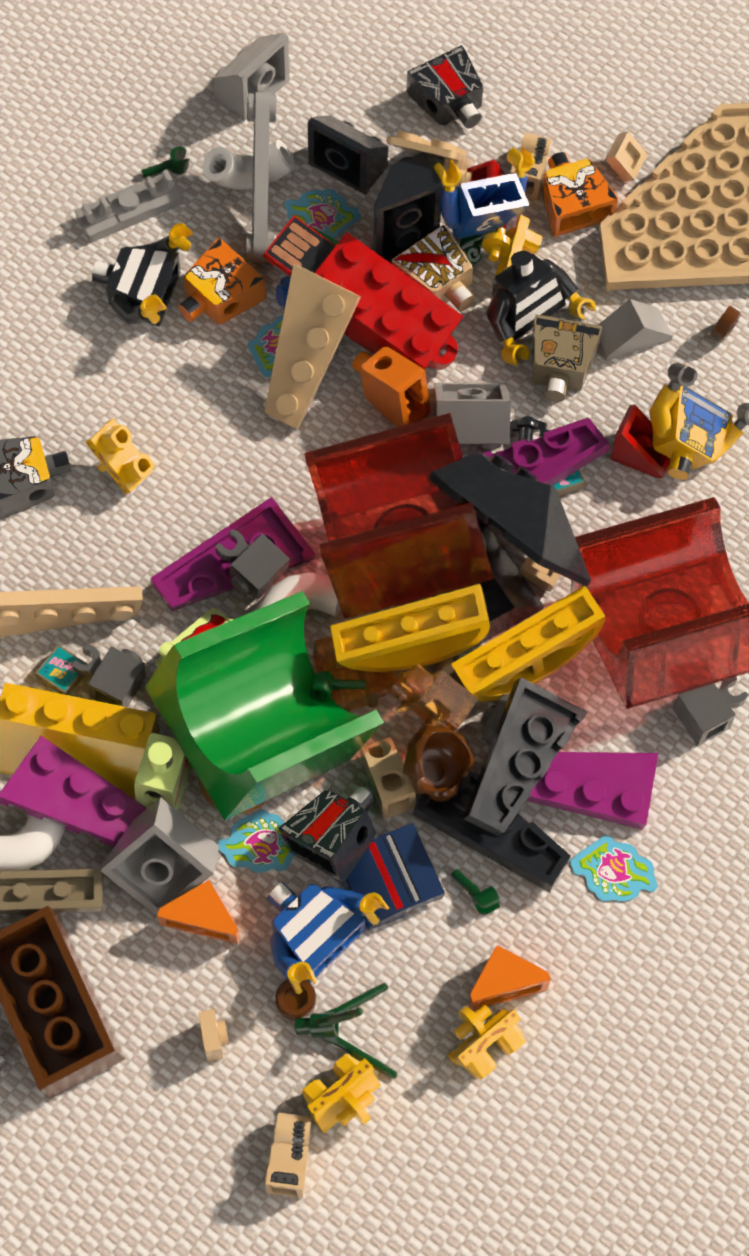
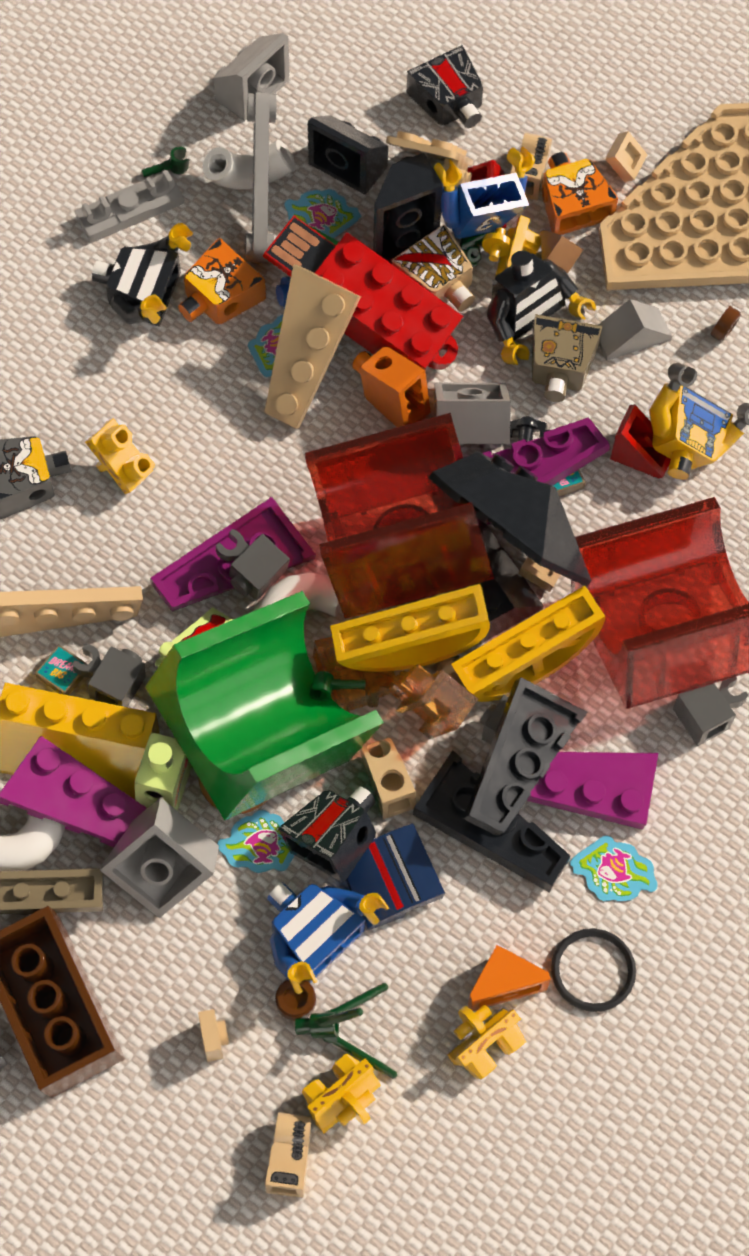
(200, 913): orange slope -> none
(437, 762): reddish brown hair -> none
(485, 900): dark green hand -> none
(559, 250): none -> medium nougat slope
(593, 1007): none -> black tyre

